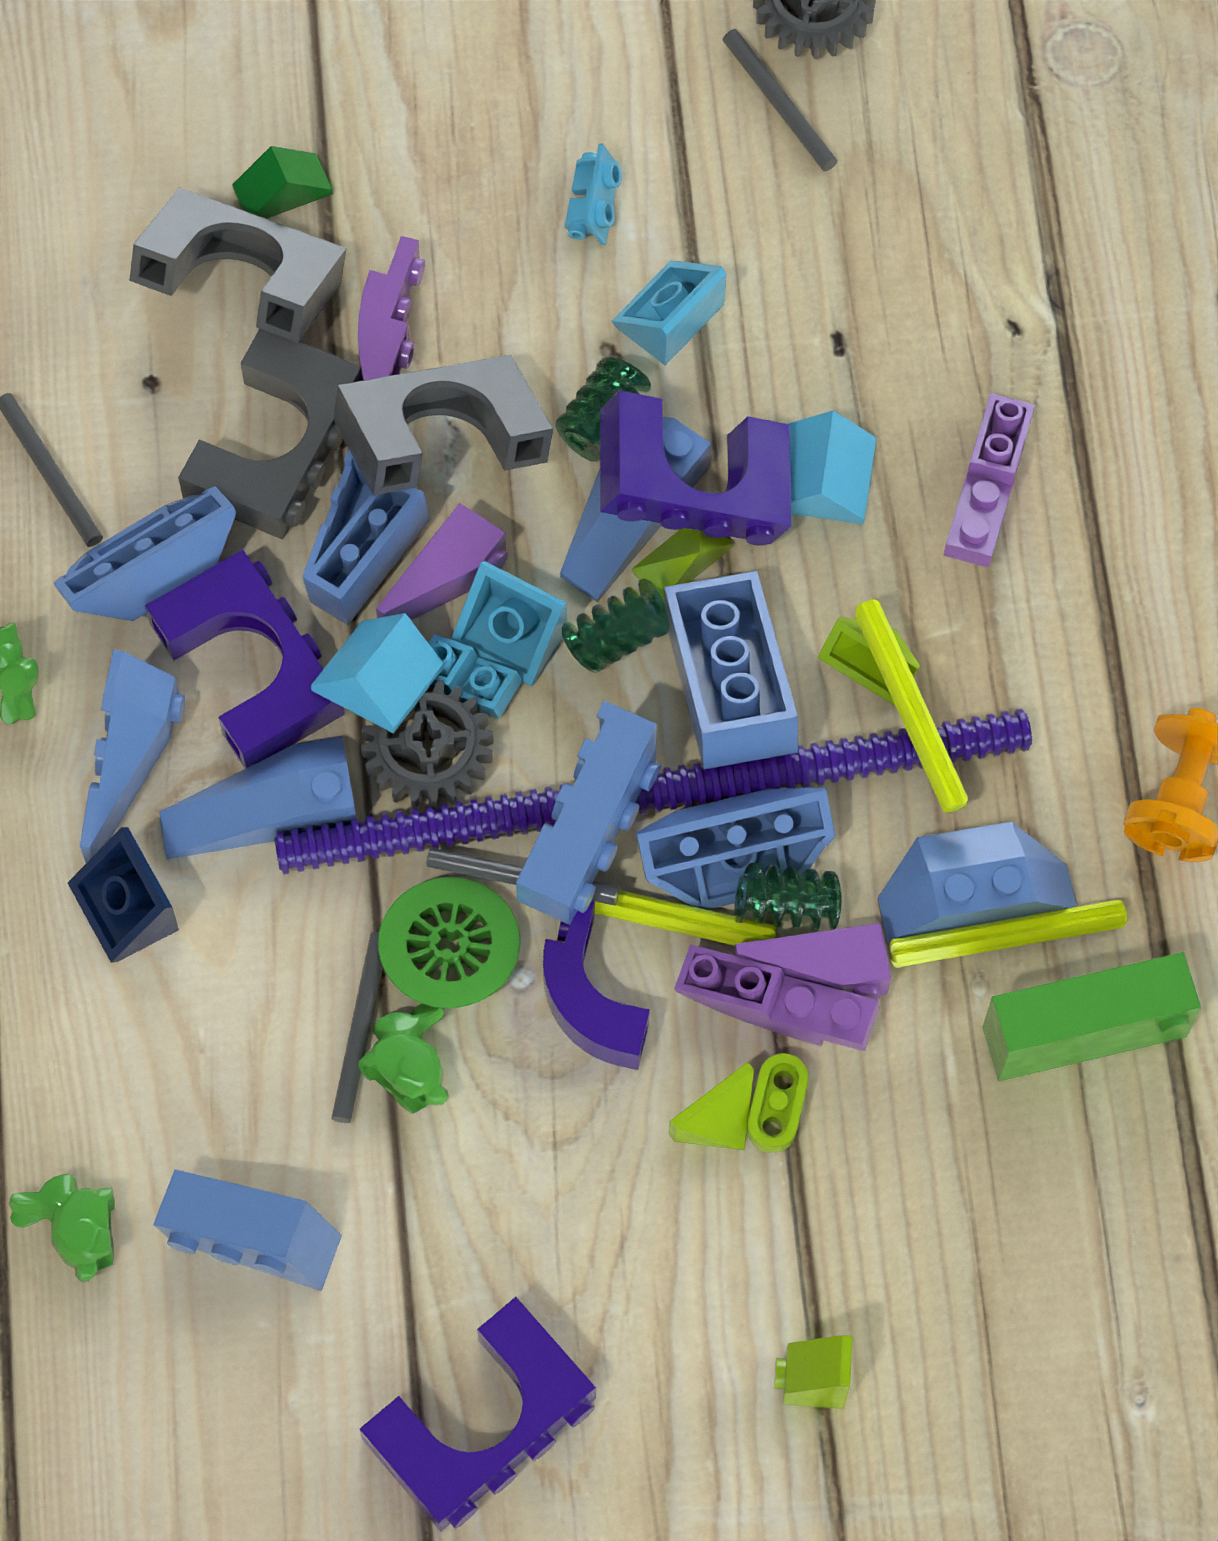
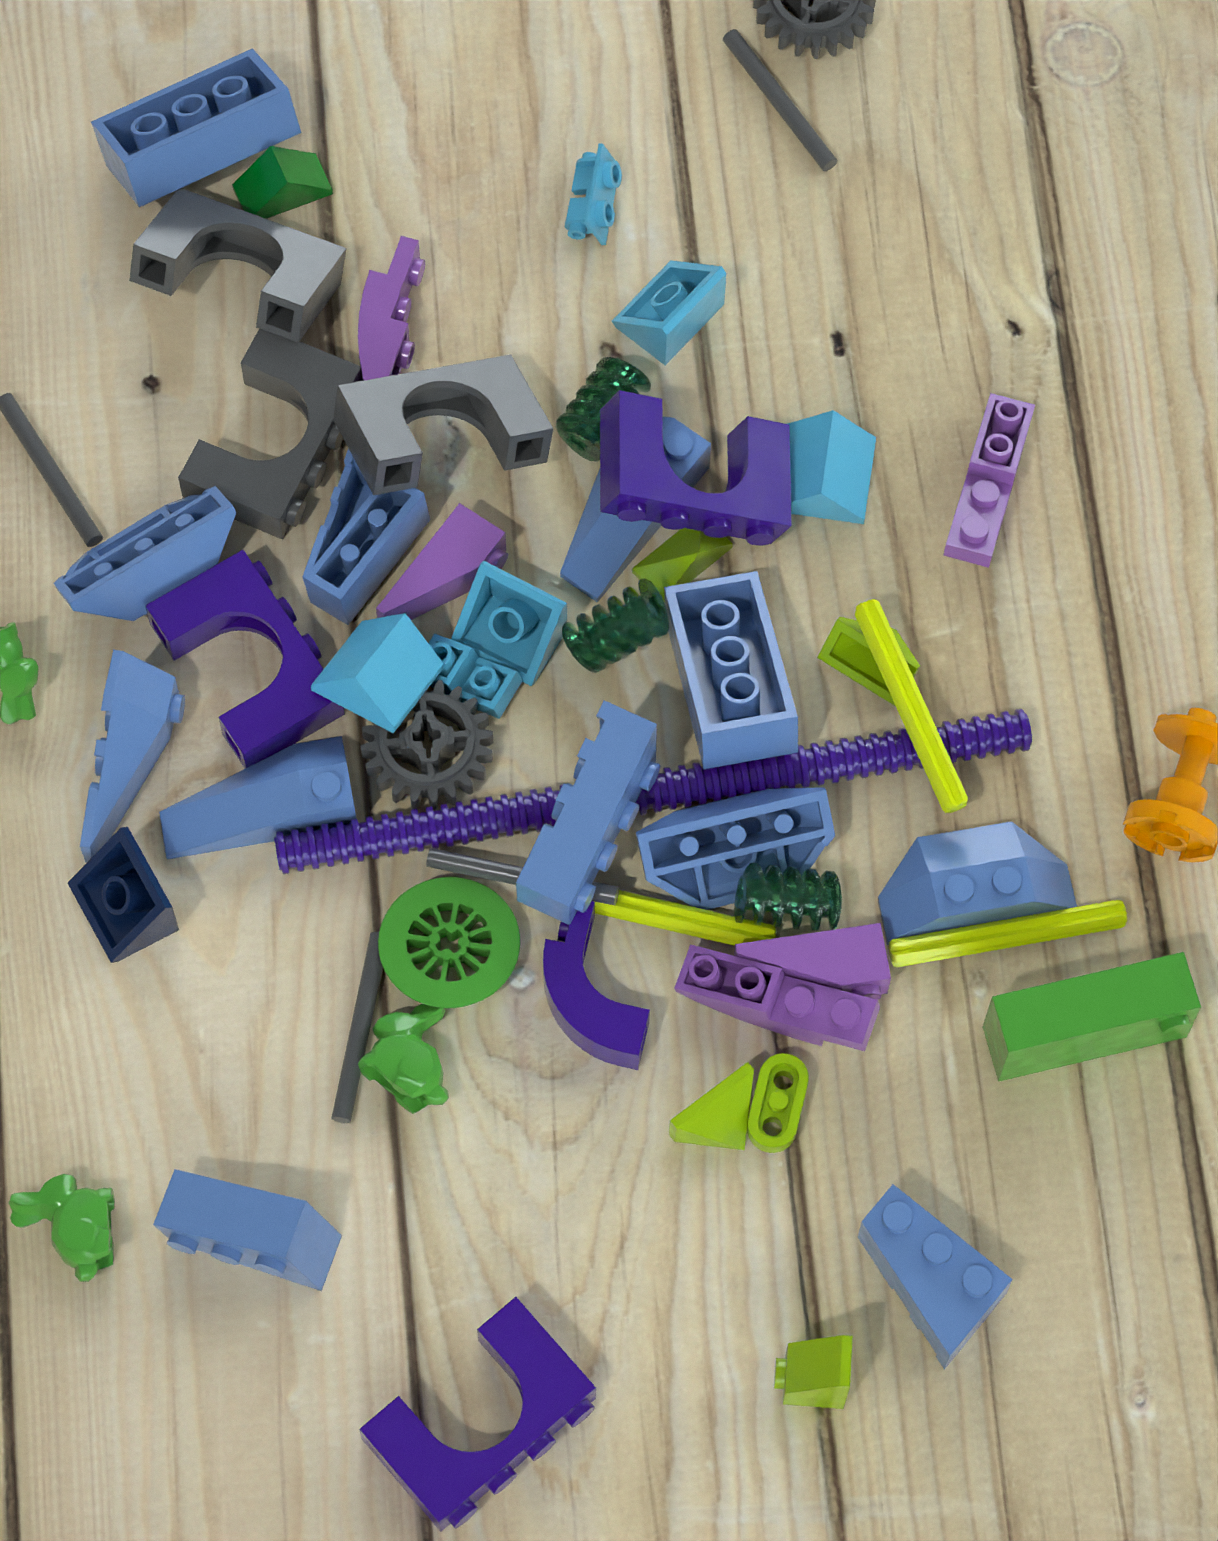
(196, 127): none -> medium blue brick
(933, 1272): none -> medium blue wedge

